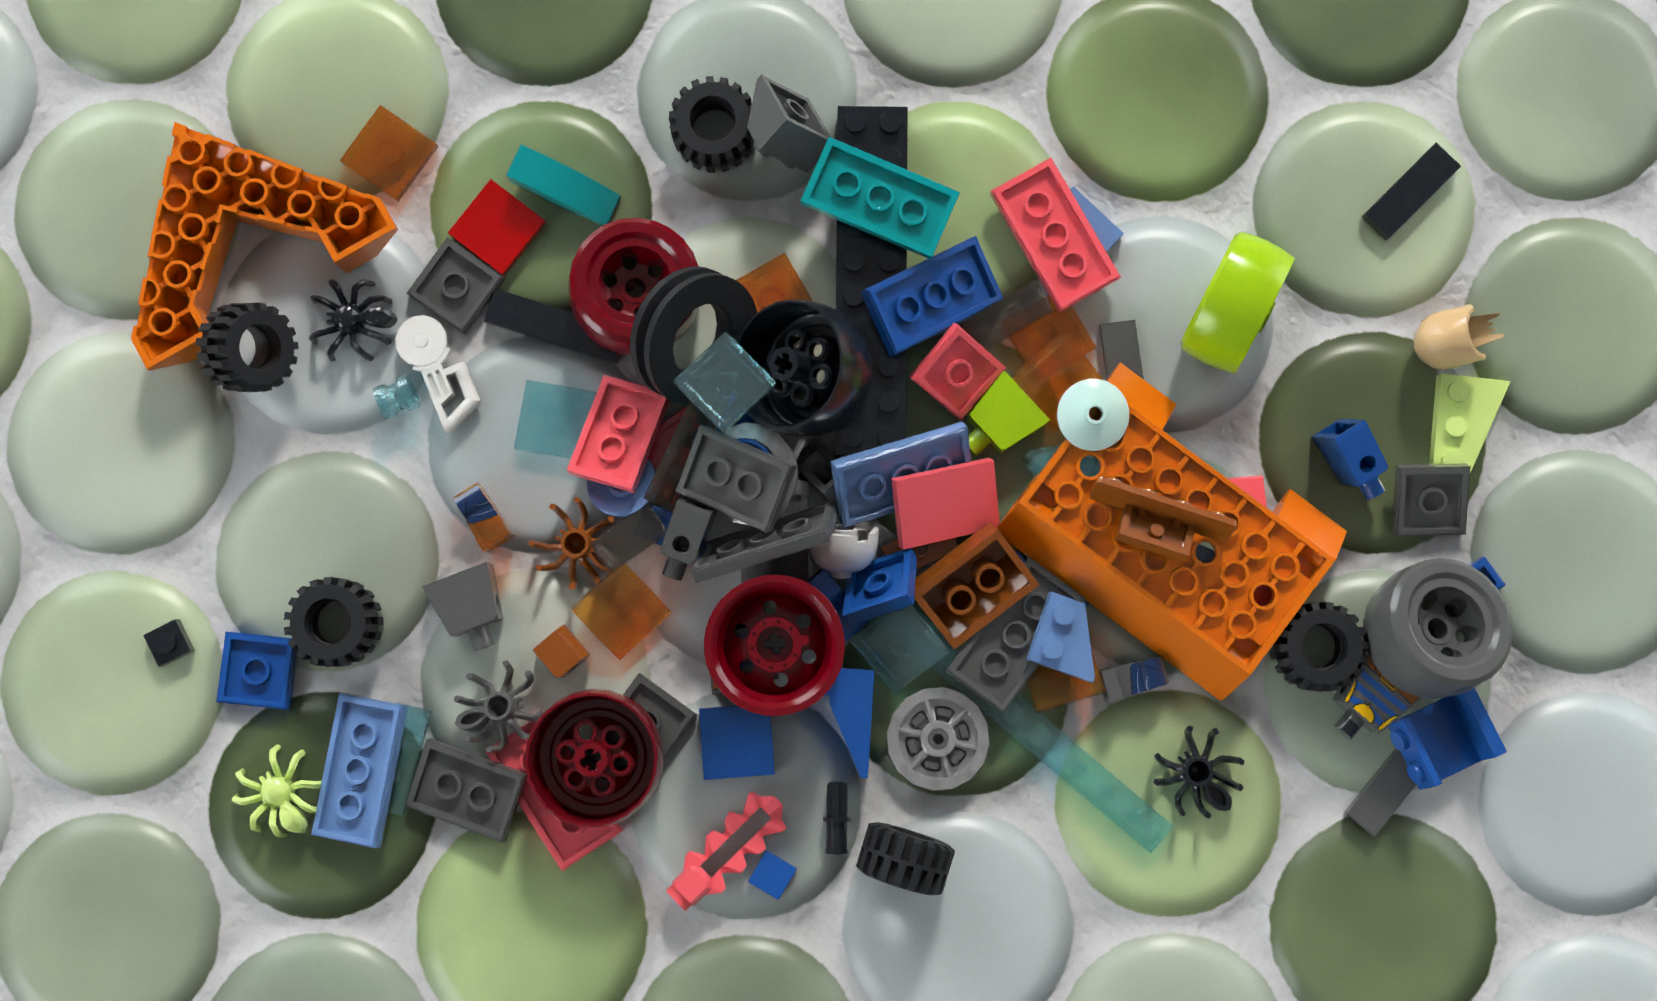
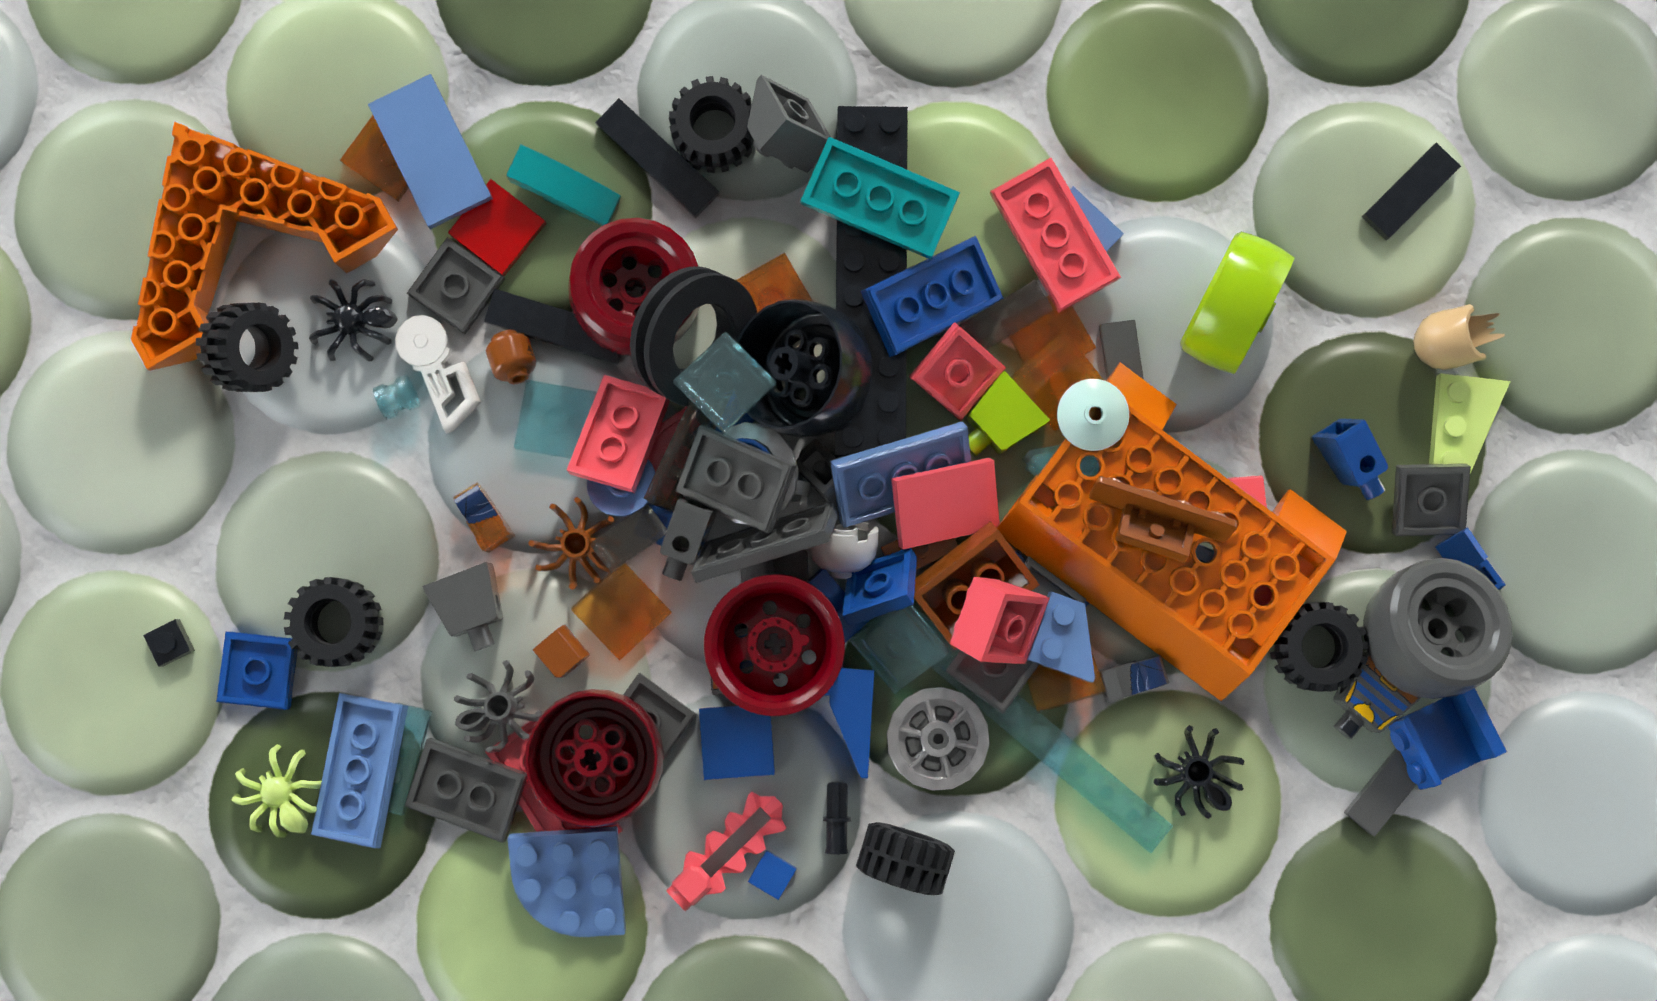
(430, 151): none -> medium blue tile
(511, 357): none -> dark orange head
(570, 879): none -> medium blue plate
(657, 158): none -> black tile
(998, 621): none -> coral slope
(1463, 548): none -> blue tile

